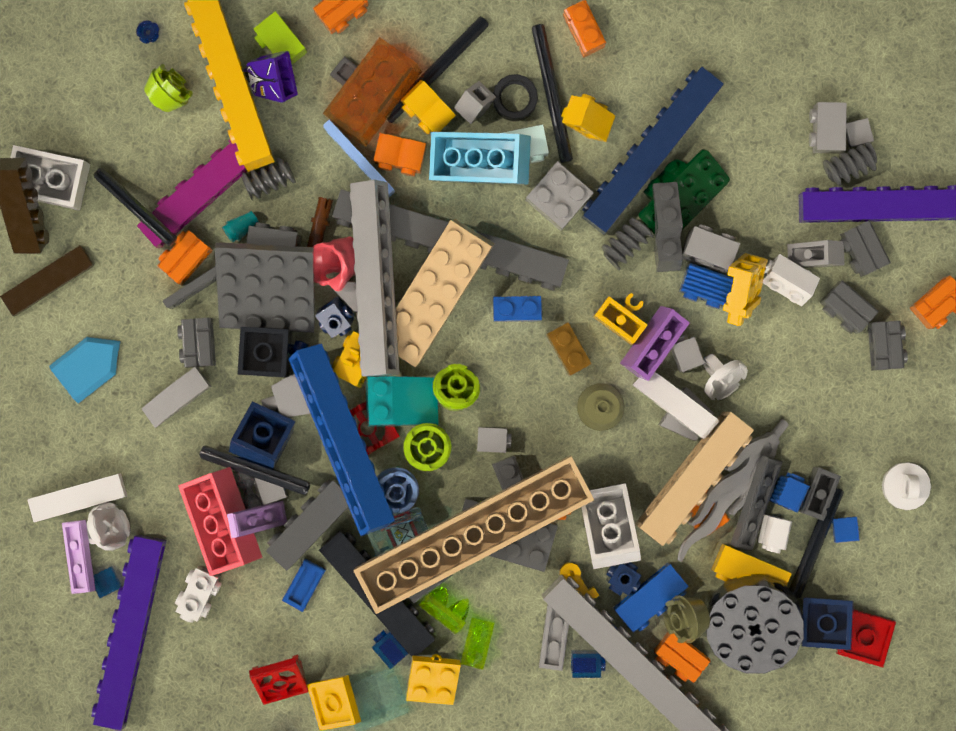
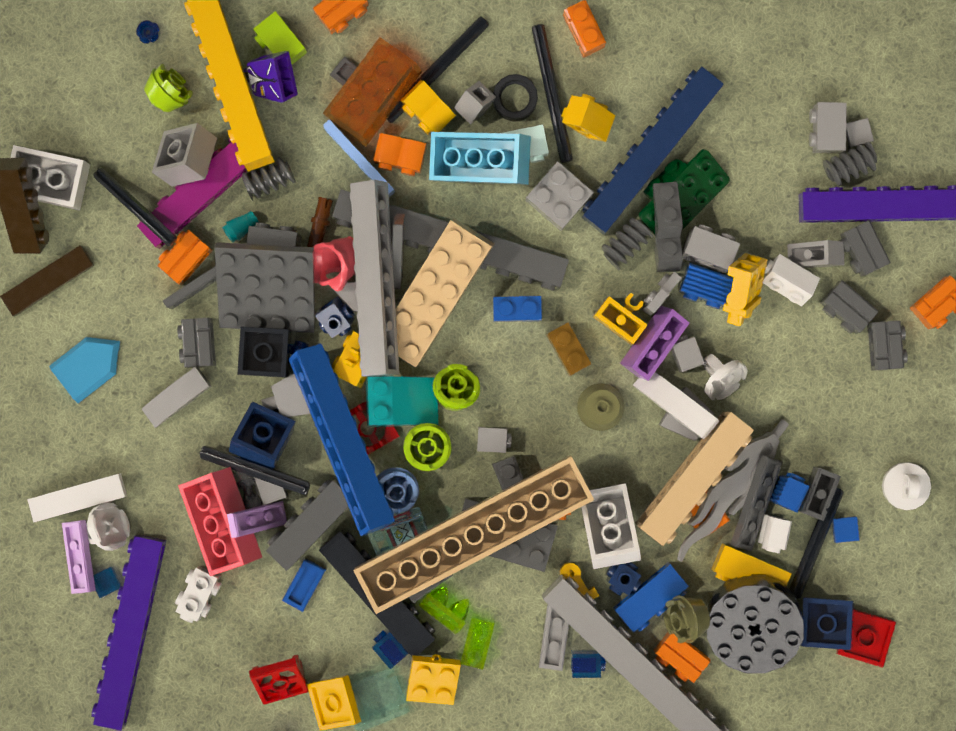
(184, 154): none -> light grey brick
(398, 249): none -> dark grey tile
(655, 299): none -> light grey plate

